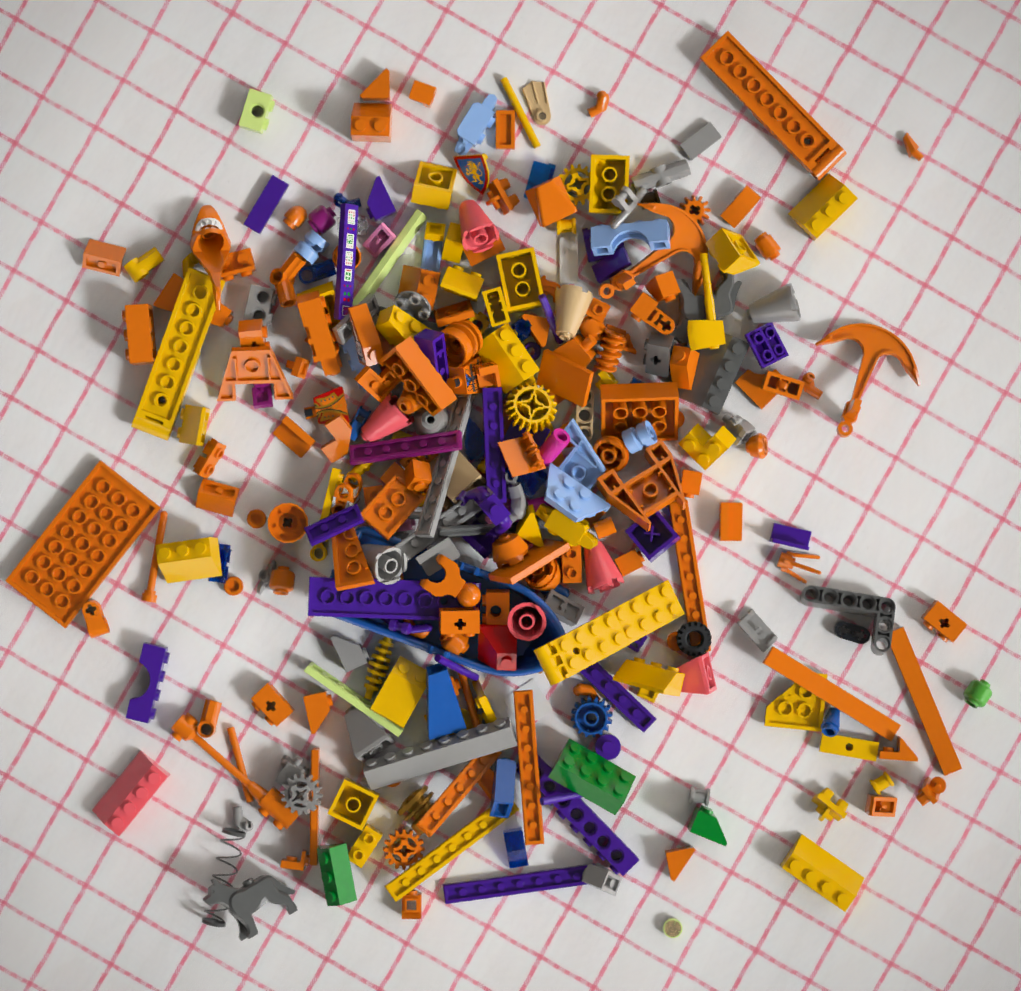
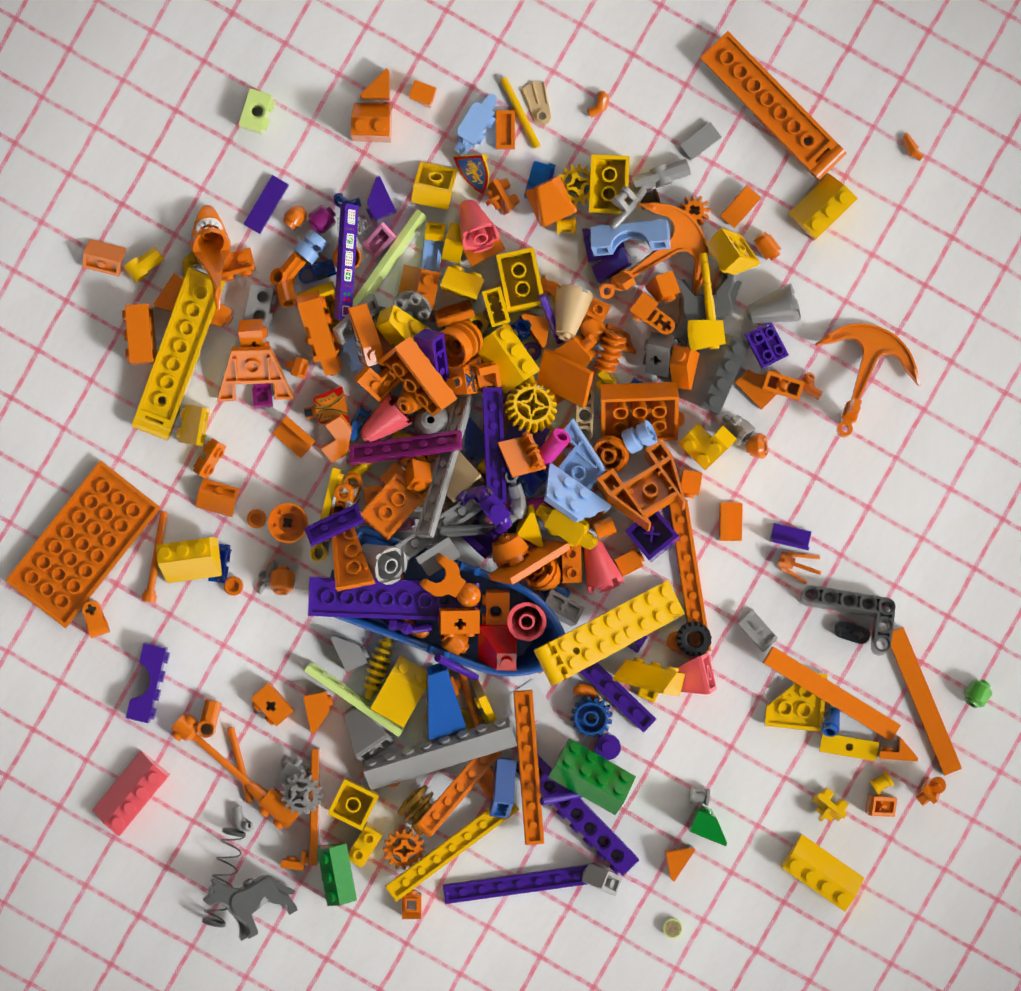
(515, 847): clear blue slope -> none
(569, 259): white sticker -> none
(954, 623): orange brick -> none

